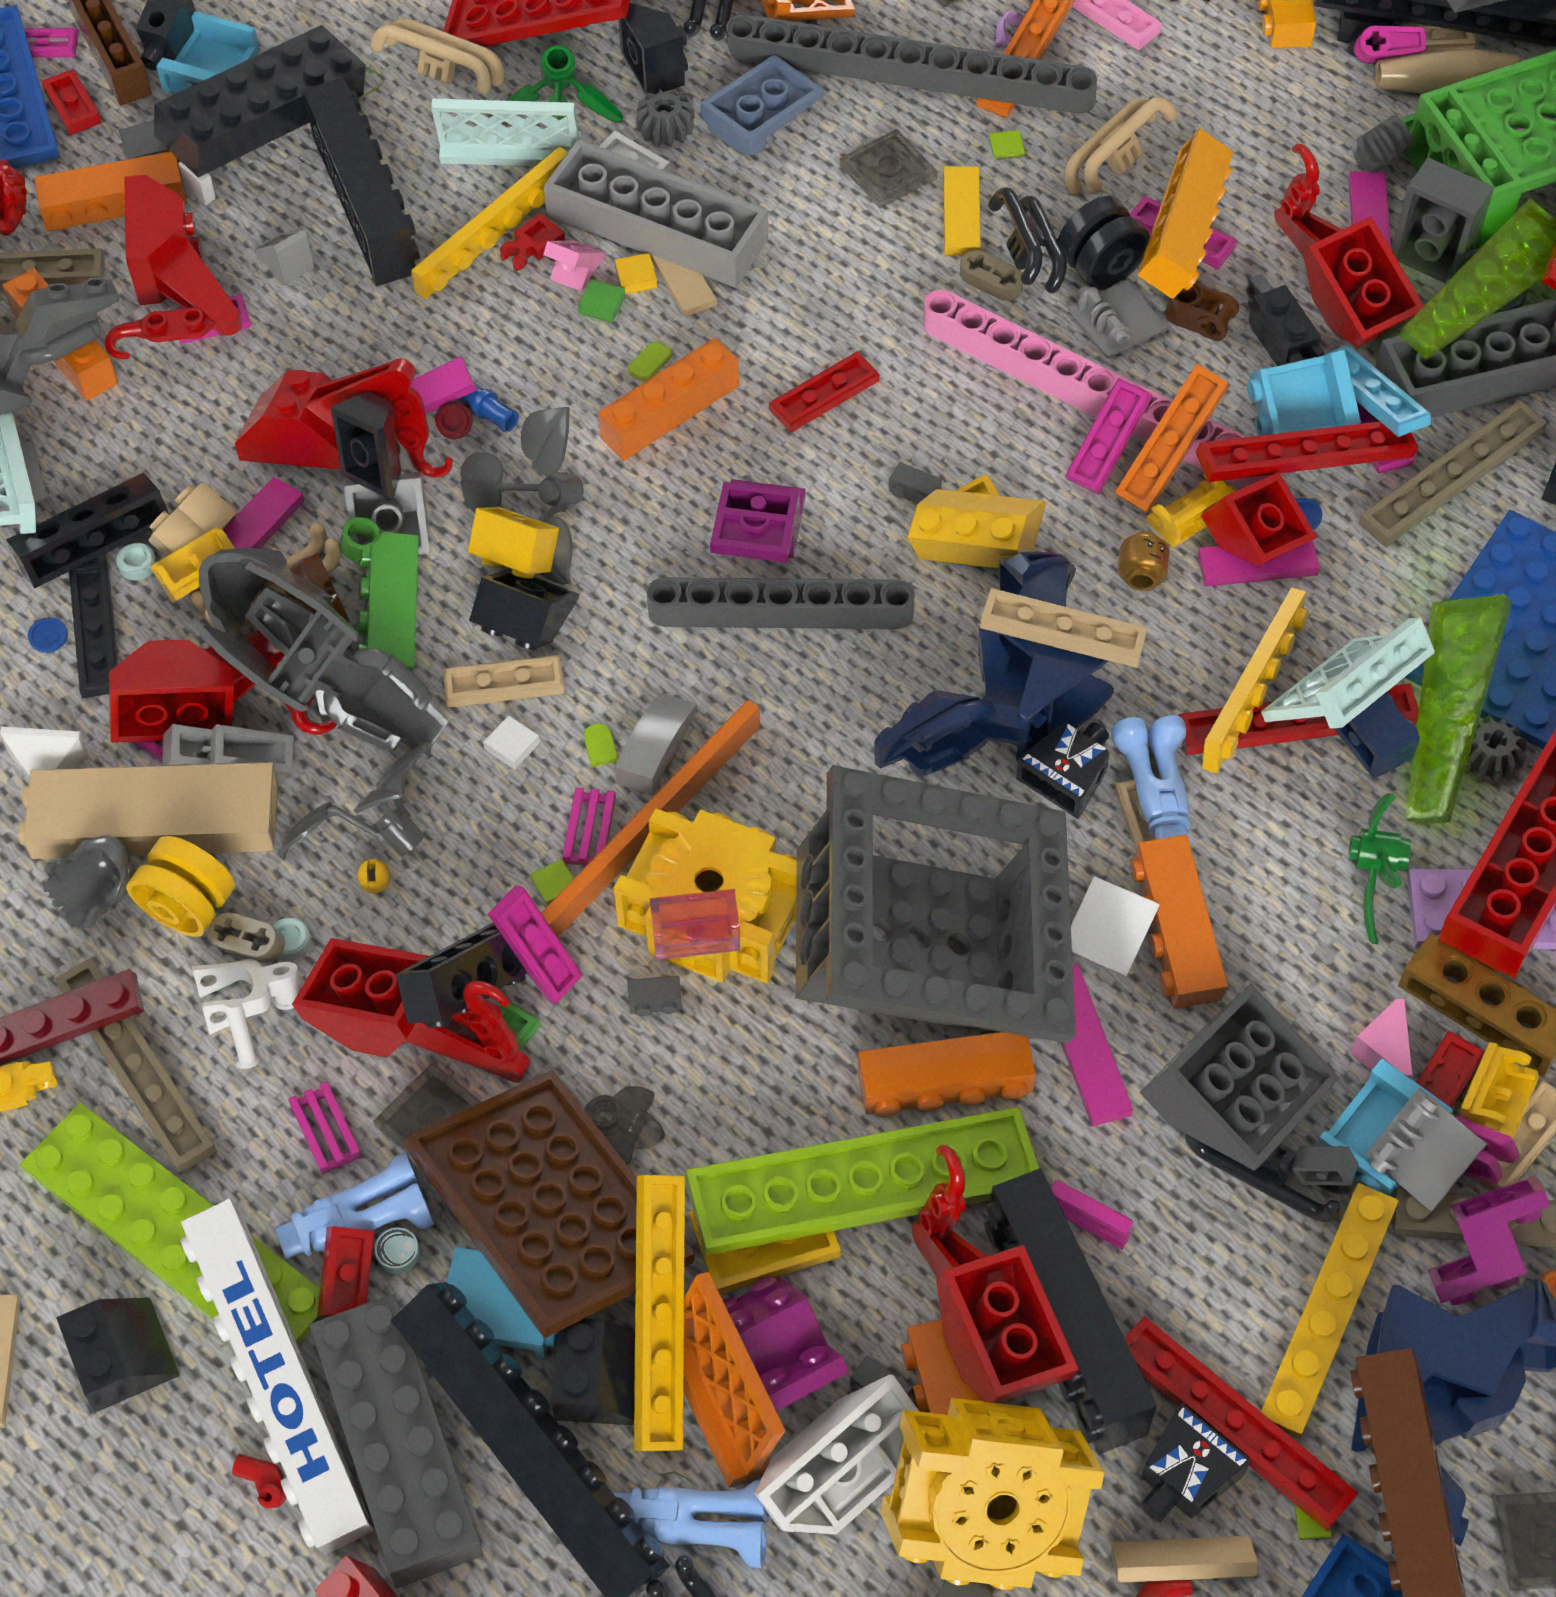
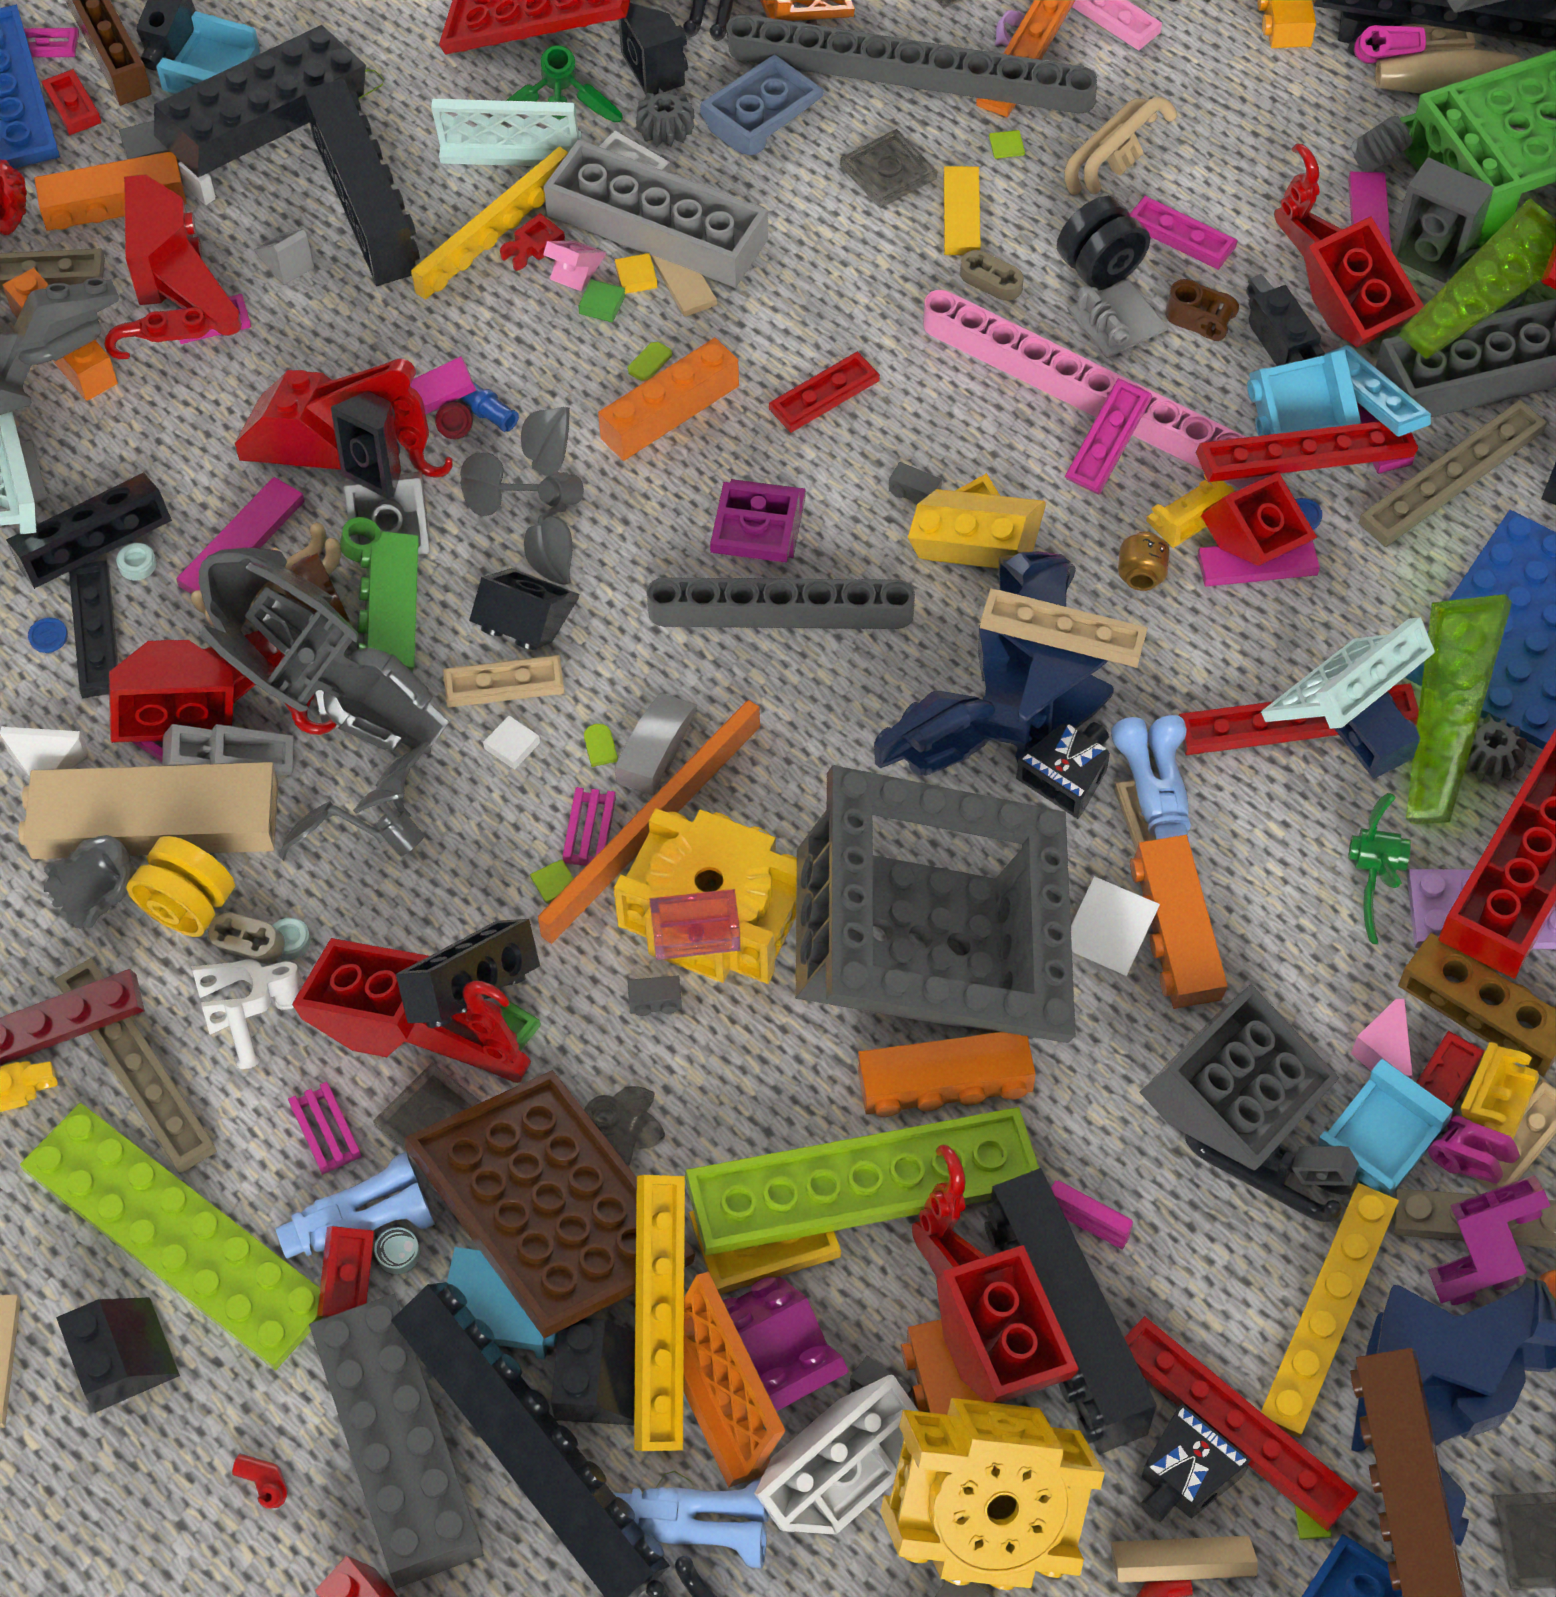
(180, 570): yellow hinge -> none
(197, 513): tan brick -> none
(277, 1378): white brick -> none
(381, 876): yellow hinge -> none
(441, 52): tan piece -> none
(513, 541): yellow brick -> none
(535, 944): dark pink tile -> none
(1029, 237): black piece -> none
(1093, 1062): dark pink tile -> none
(1172, 438): orange plate -> none
(1186, 214): light orange brick -> none
(1252, 685): yellow plate -> none
(1425, 1149): light grey hinge -> none

